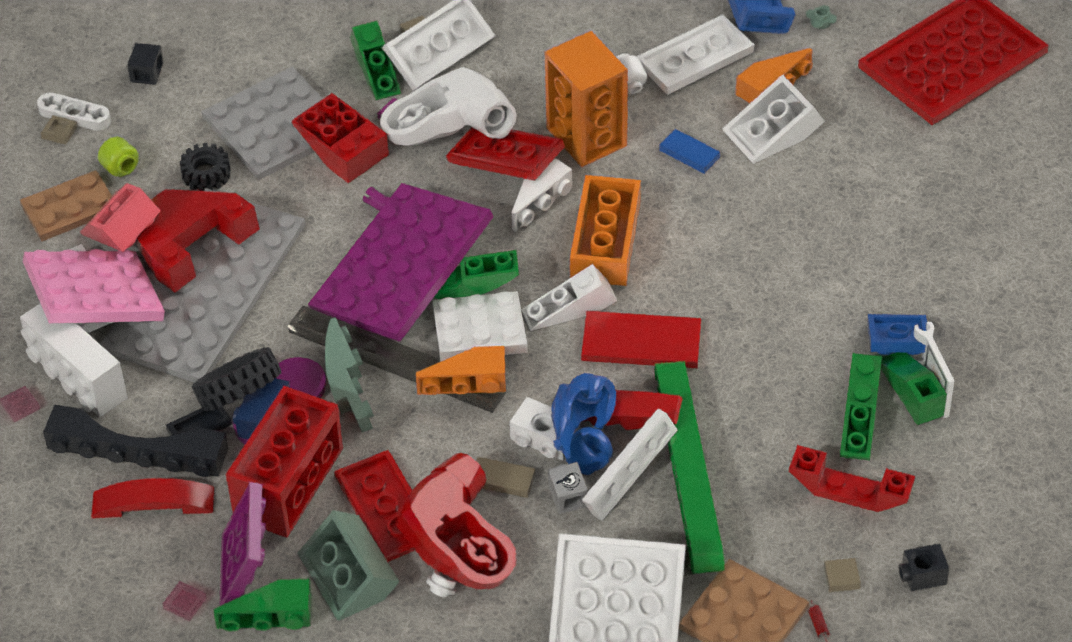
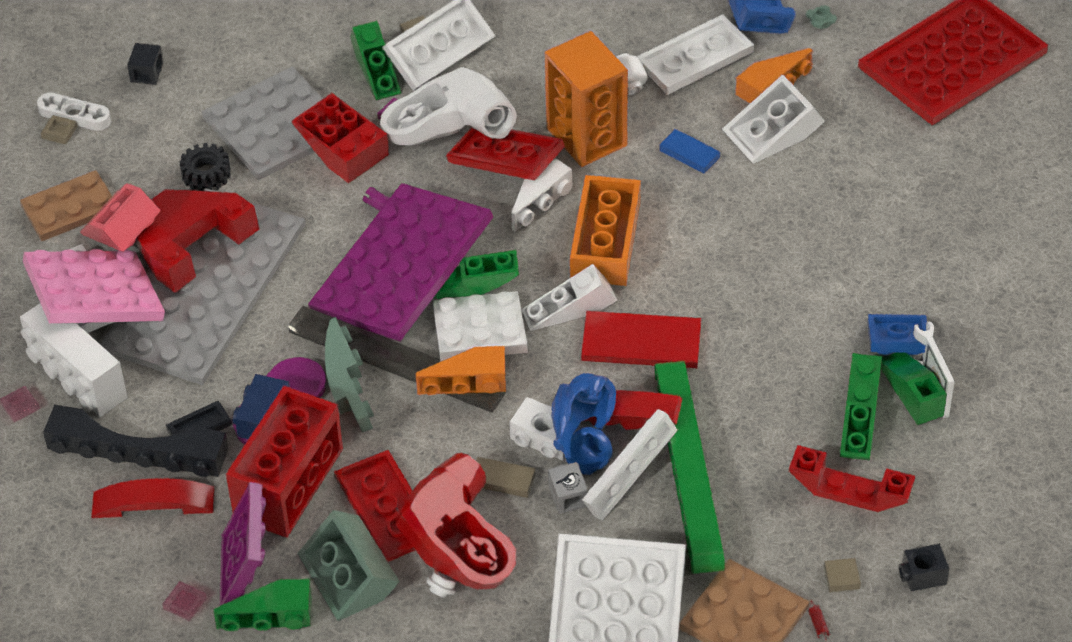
(118, 156): lime head -> none
(236, 379): black tyre -> none

